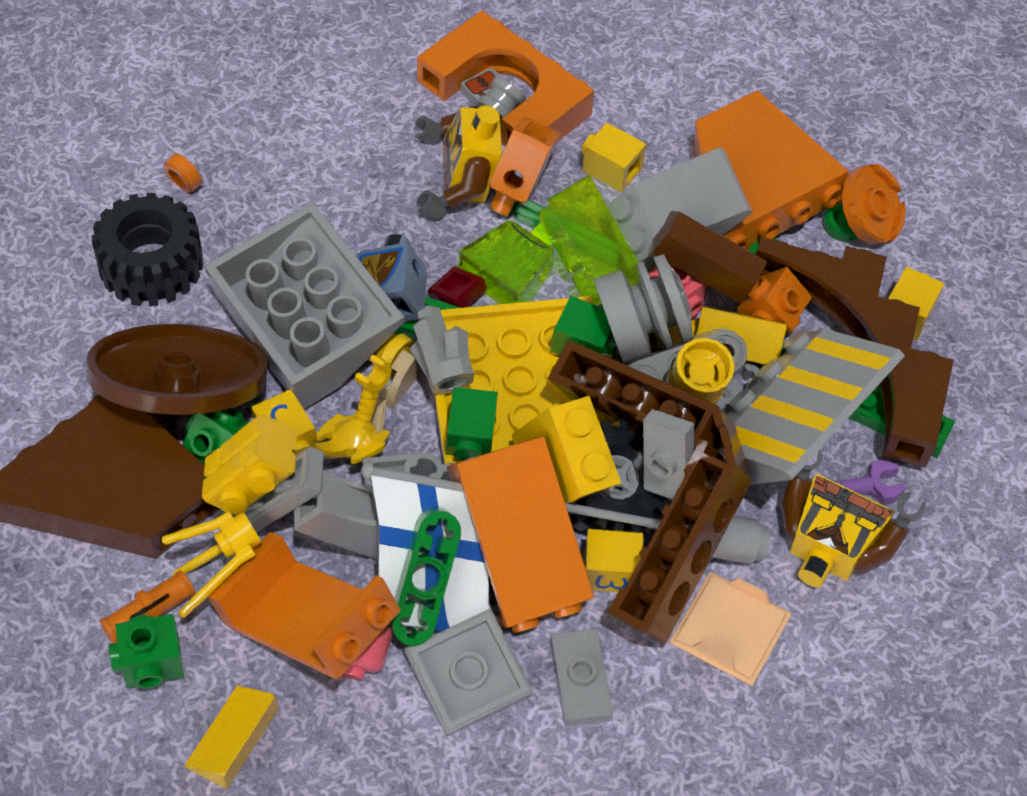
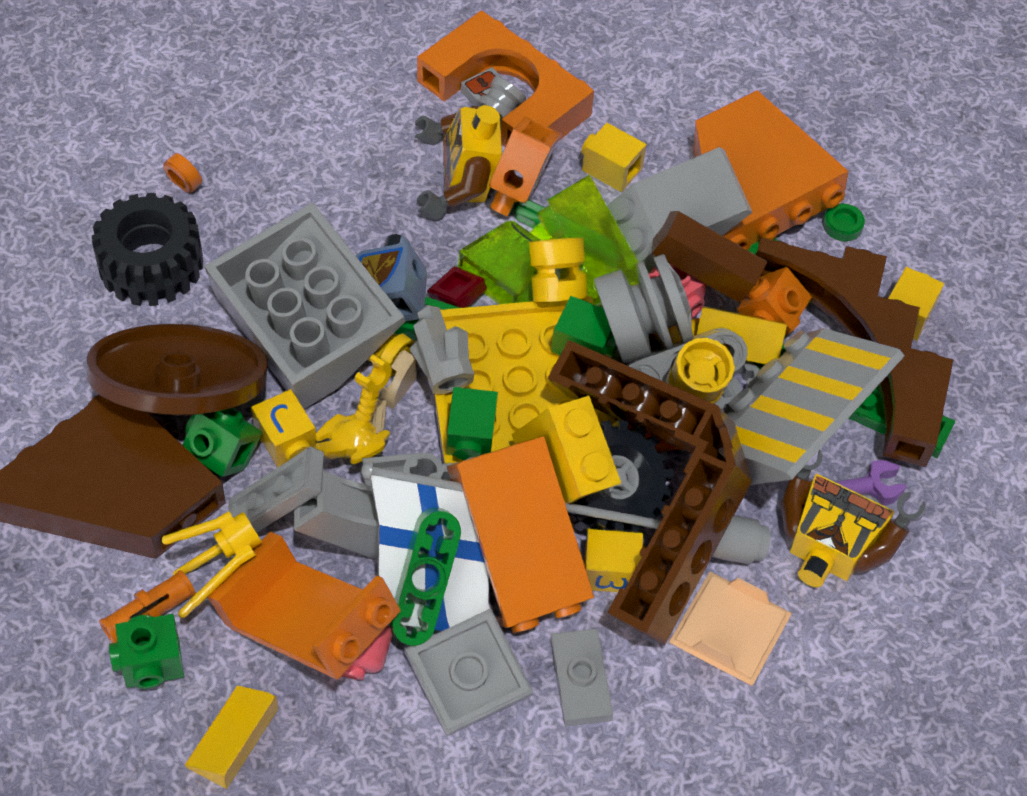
(249, 464): yellow brick -> none
(554, 254): none -> yellow wheel
(666, 452): light grey plate -> none
(873, 204): orange tile -> none

